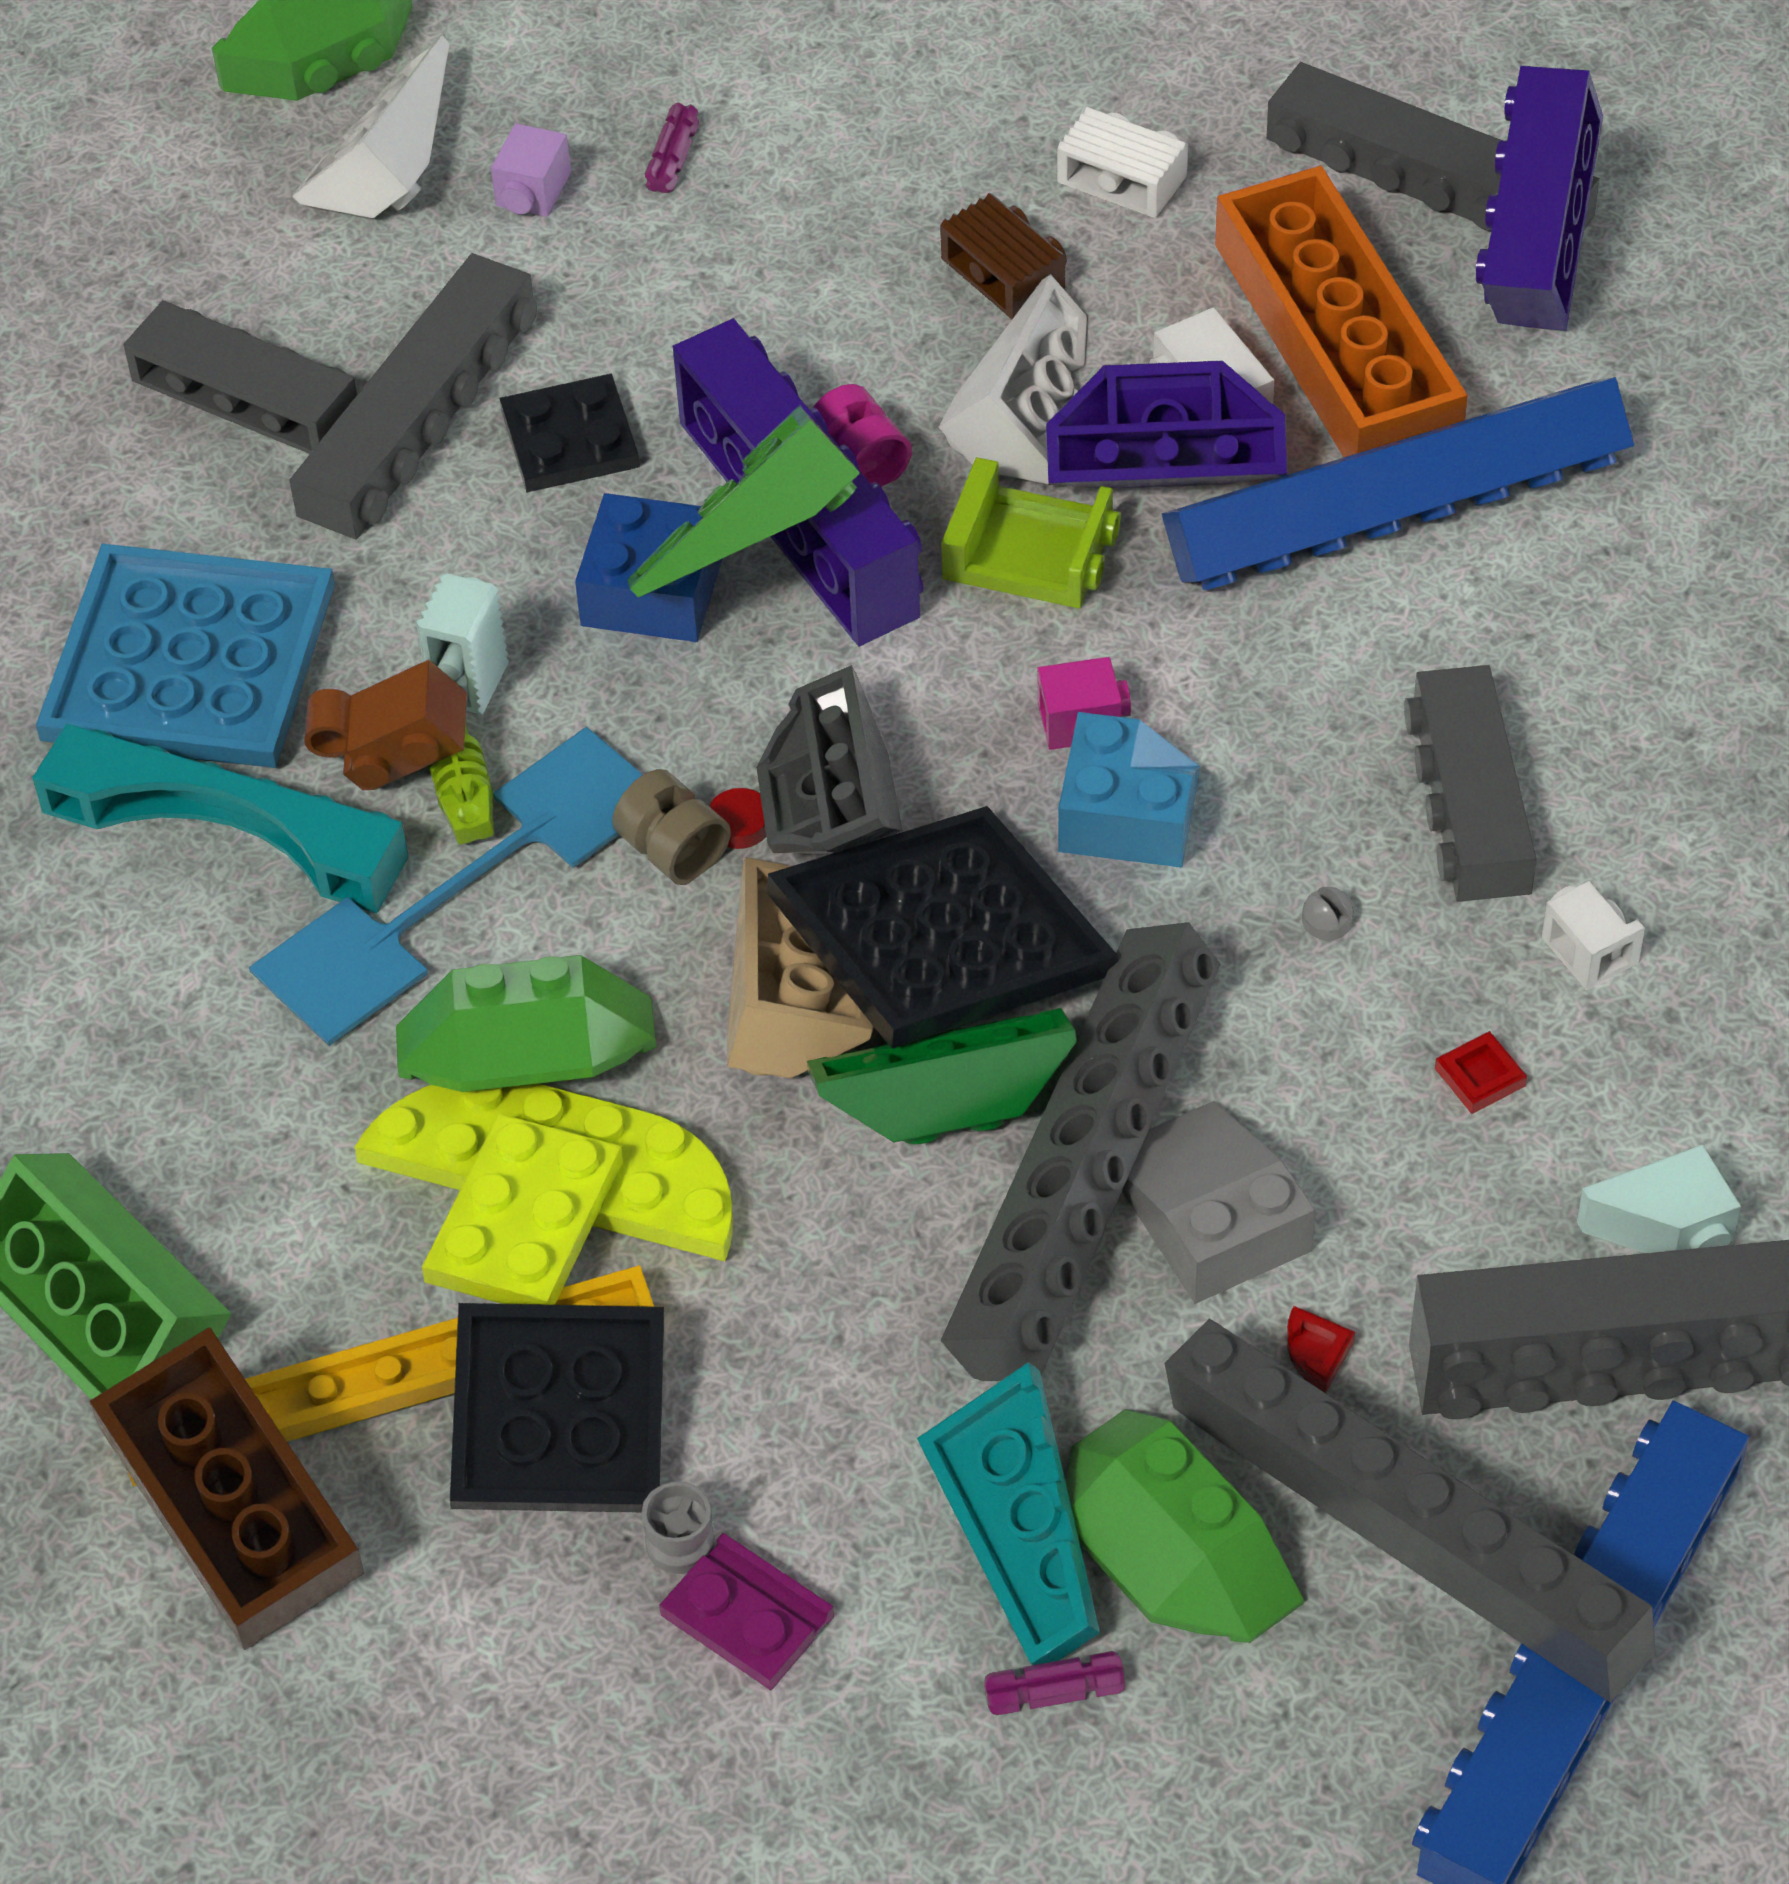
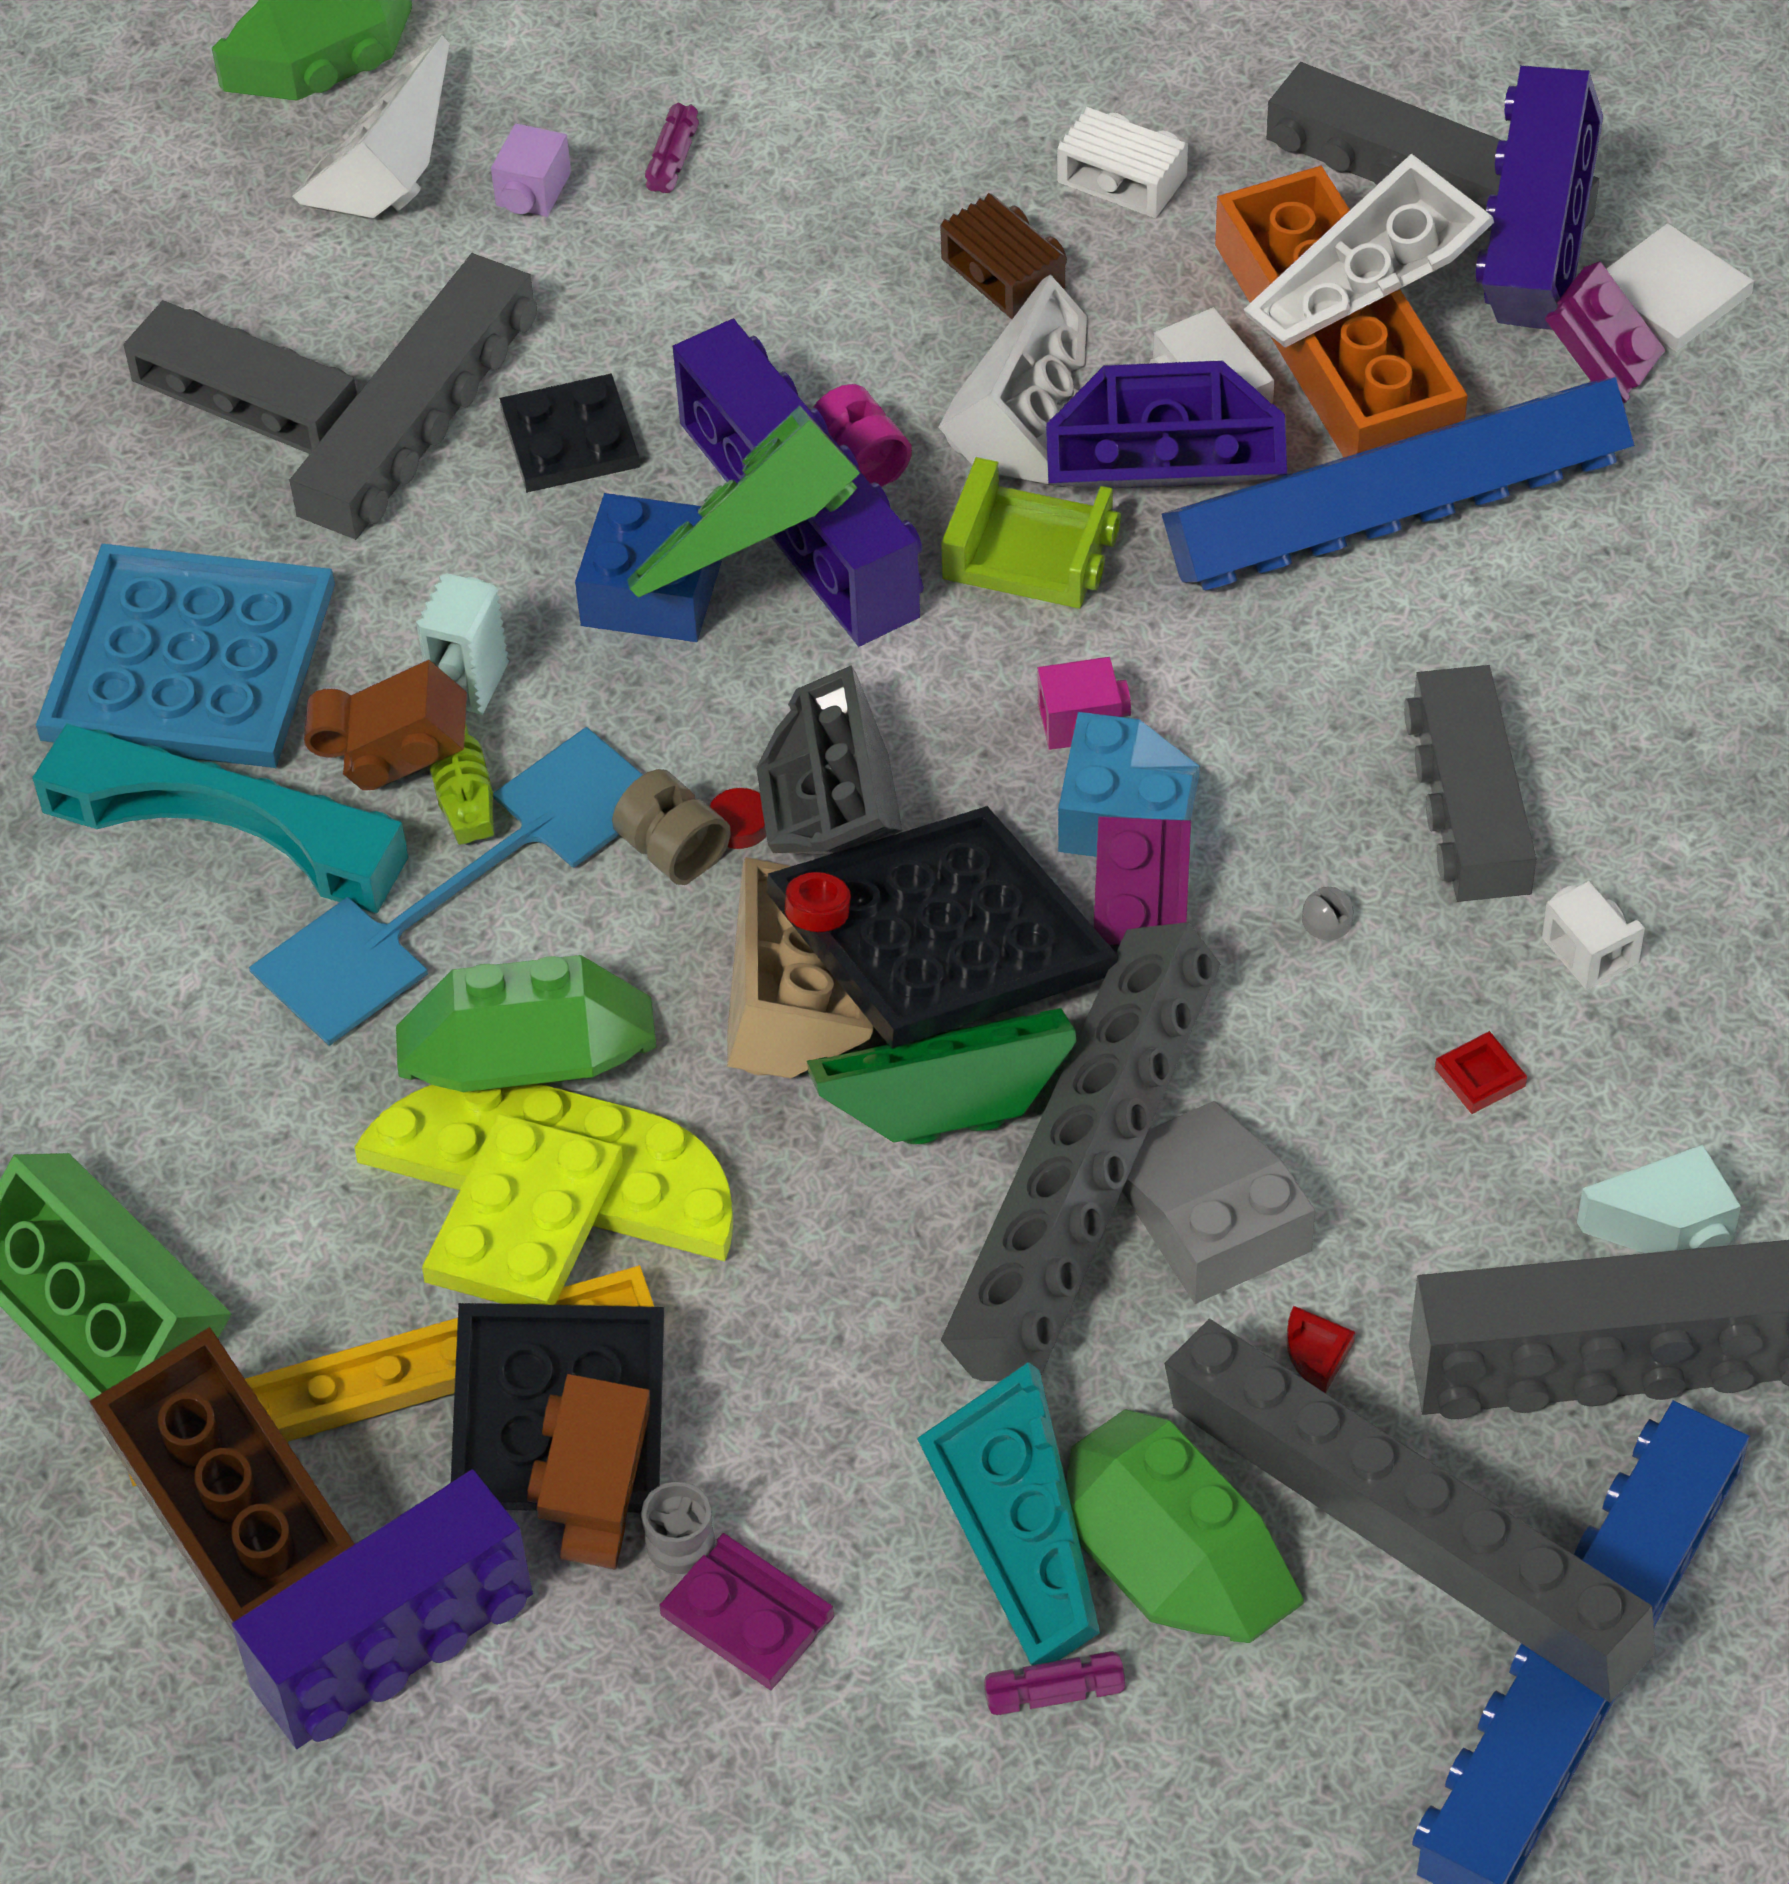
(384, 1610): none -> dark purple brick
(590, 1466): none -> dark orange hinge
(817, 902): none -> red tile
(1140, 874): none -> magenta plate
(1382, 244): none -> white wedge
(1604, 330): none -> magenta plate
(1678, 285): none -> white tile

